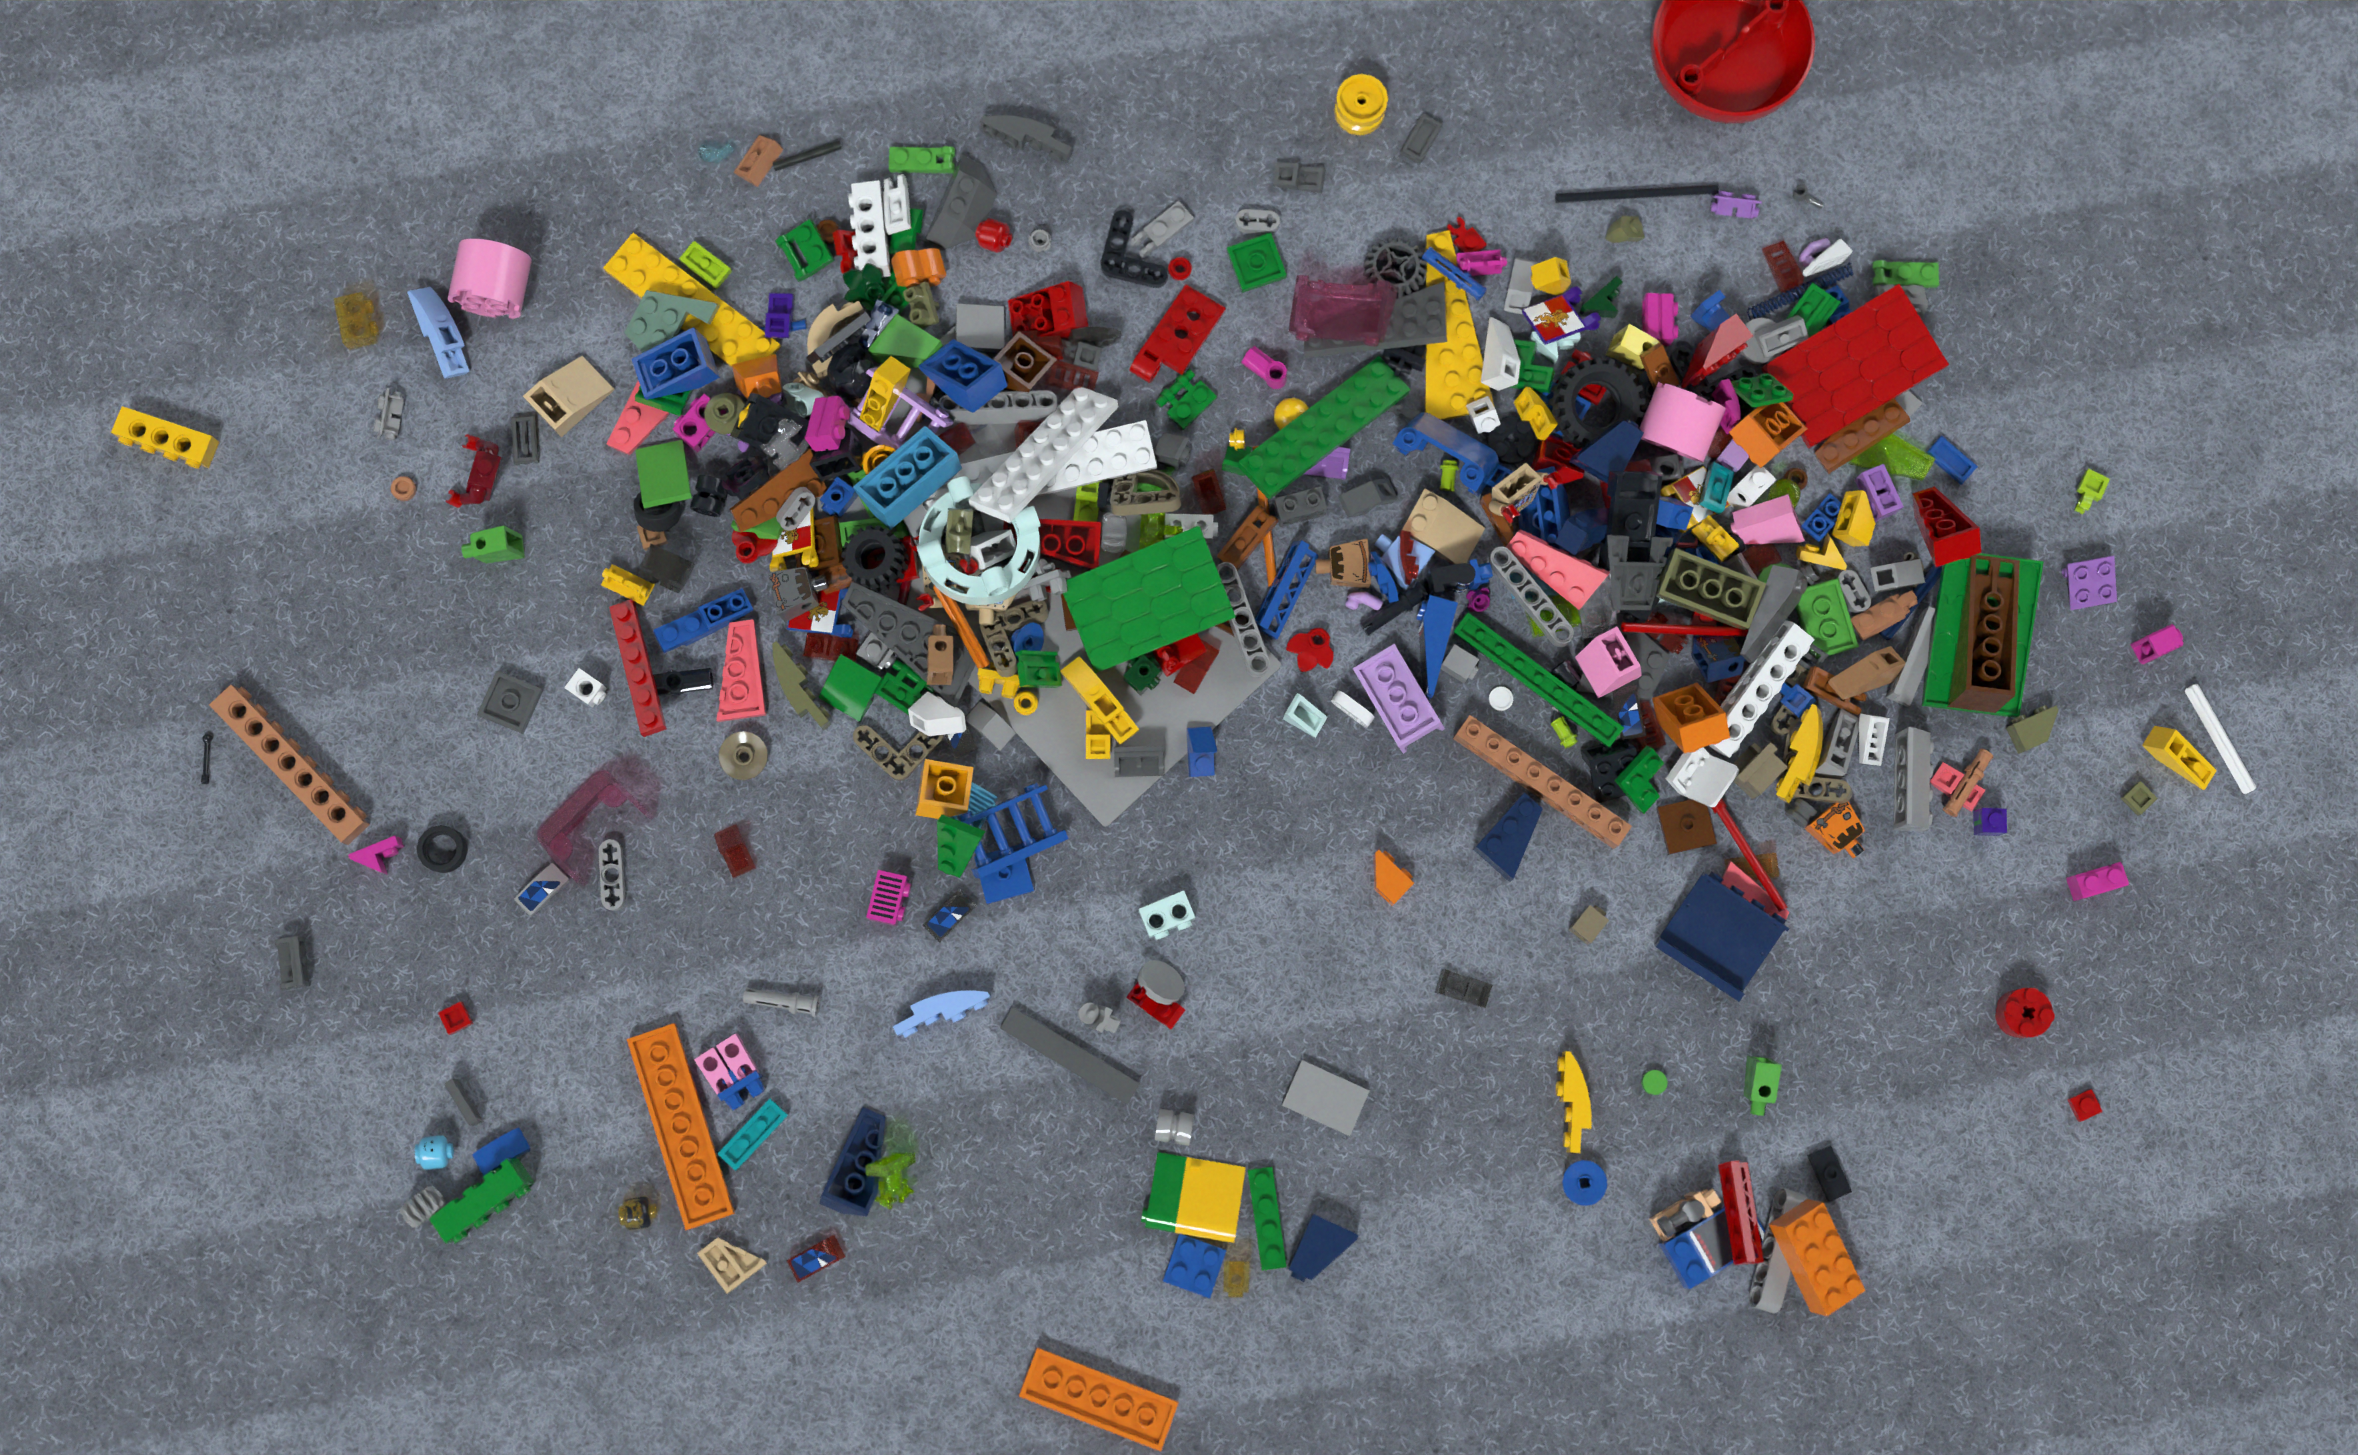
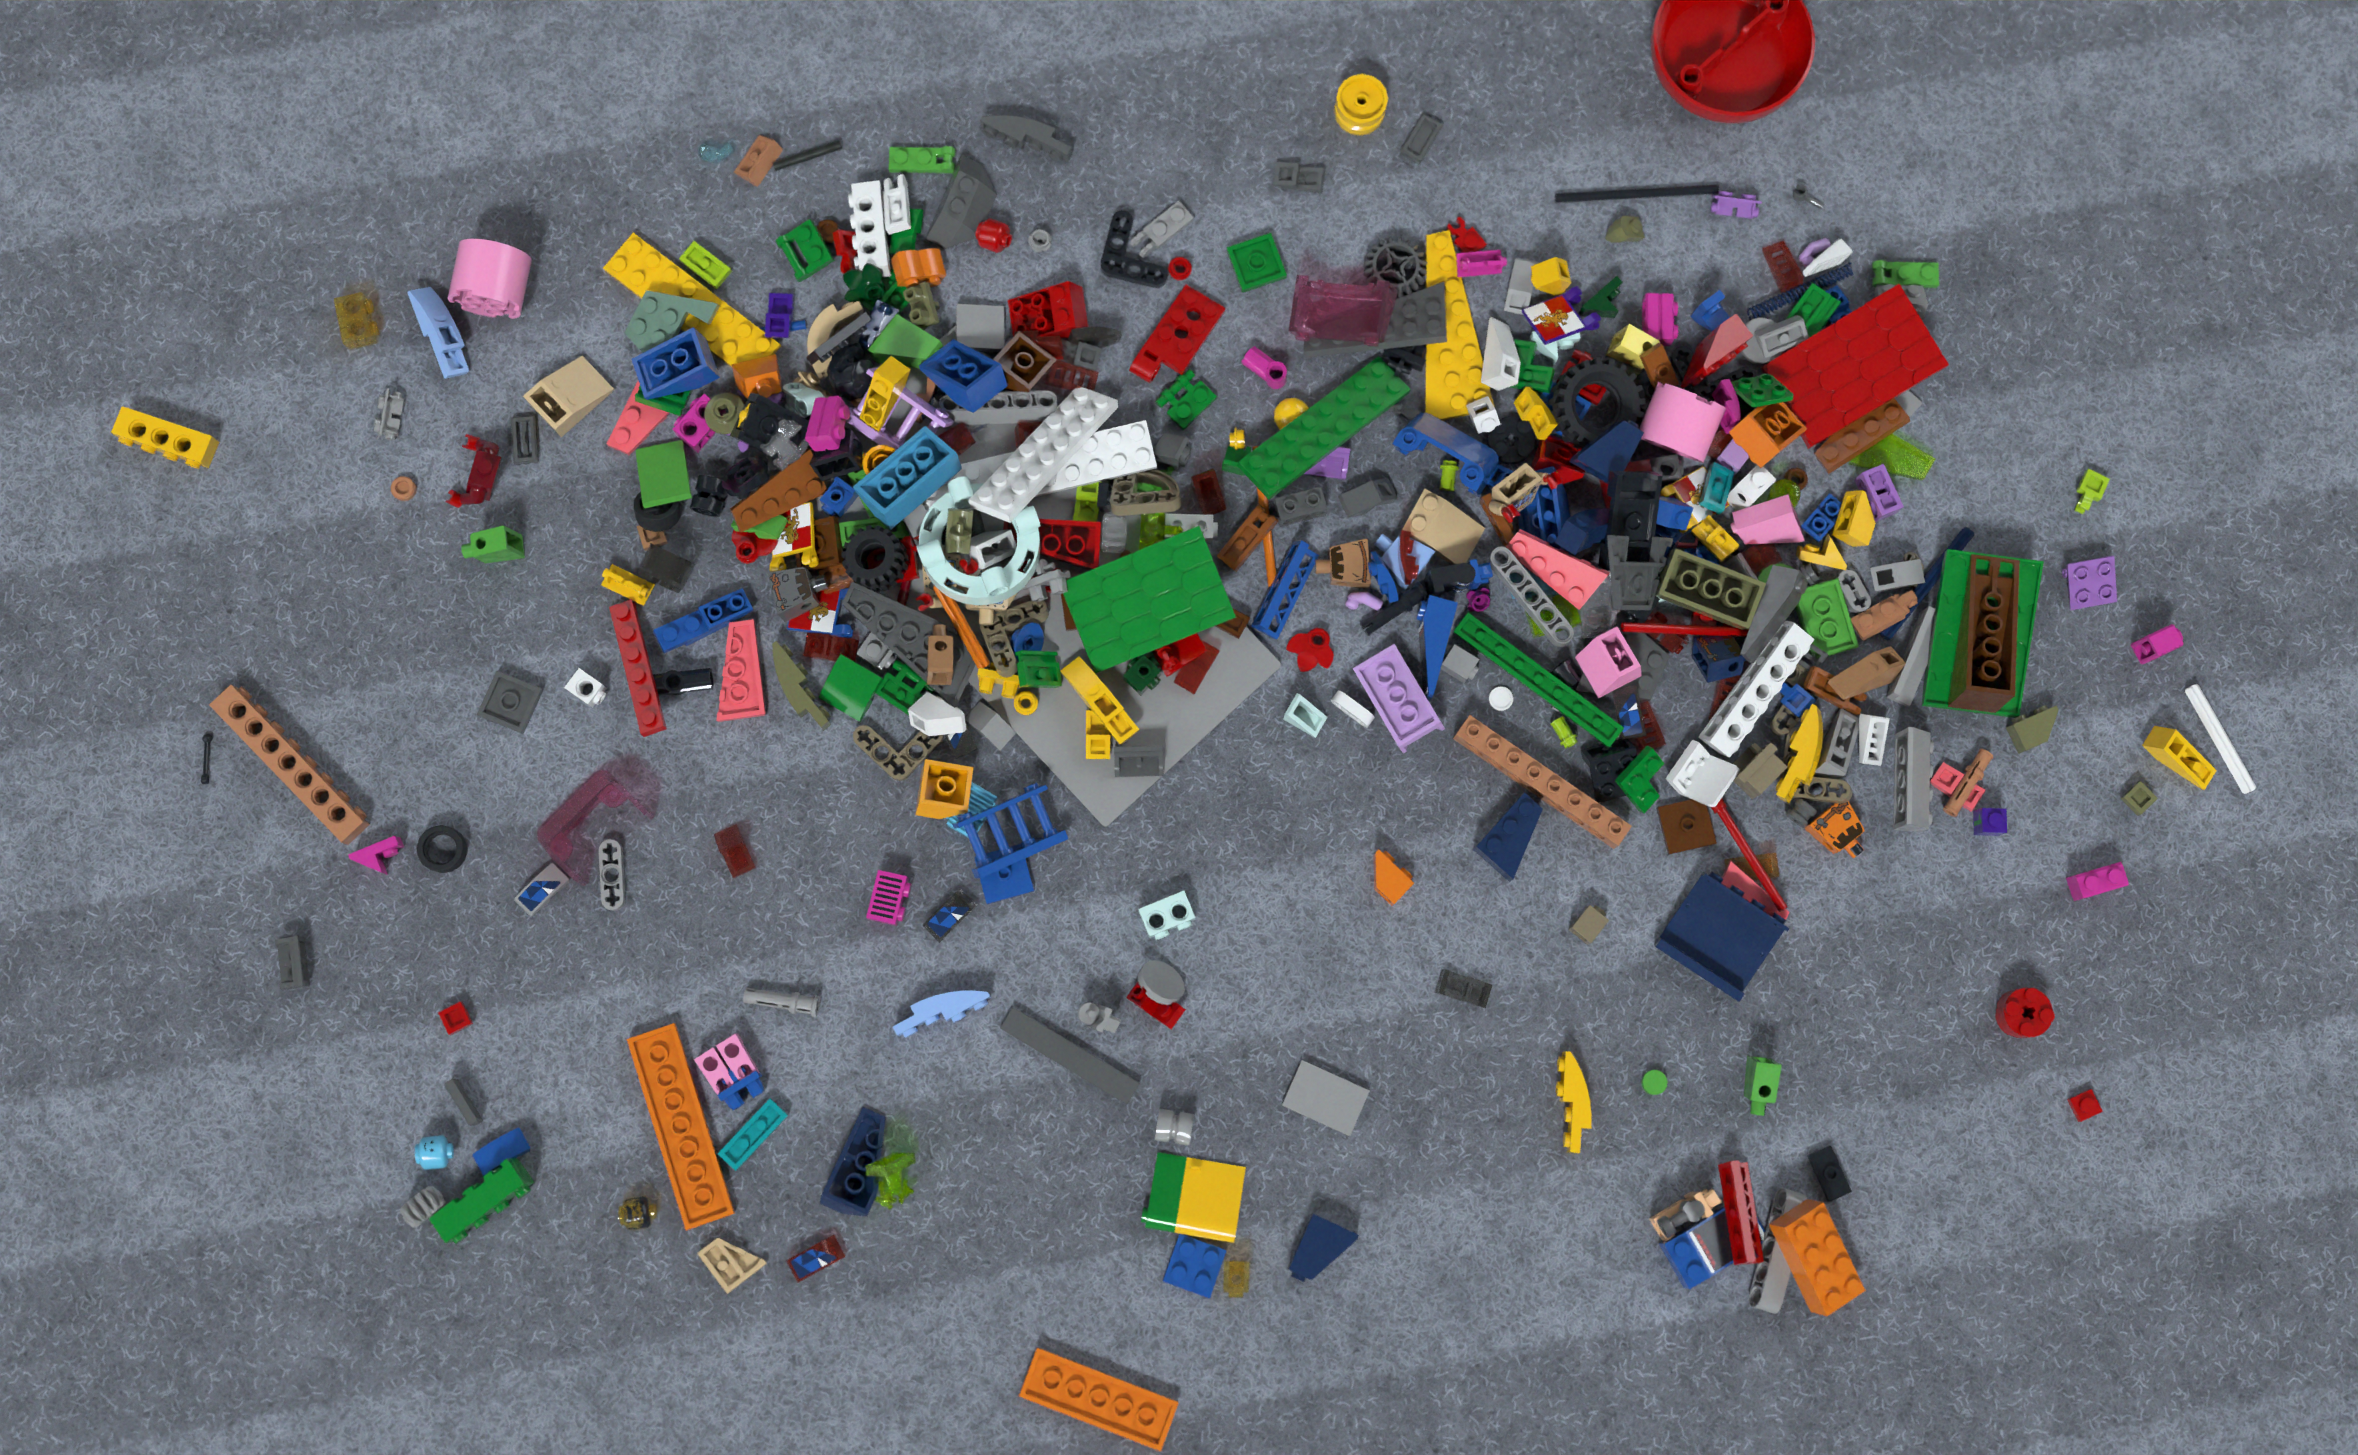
(733, 748): dark tan dish -> none
(795, 508): light grey beam -> none
(956, 845): green wing -> none
(1201, 751): blue slope -> none
(1248, 630): light grey beam -> none
(1257, 227): light grey beam -> none
(1266, 1218): green plate -> none
(1476, 290): blue pin -> none
(1596, 1183): blue piece -> none
(1691, 718): orange brick -> none
(1945, 527): red wedge -> none
(1951, 460): blue tile -> none

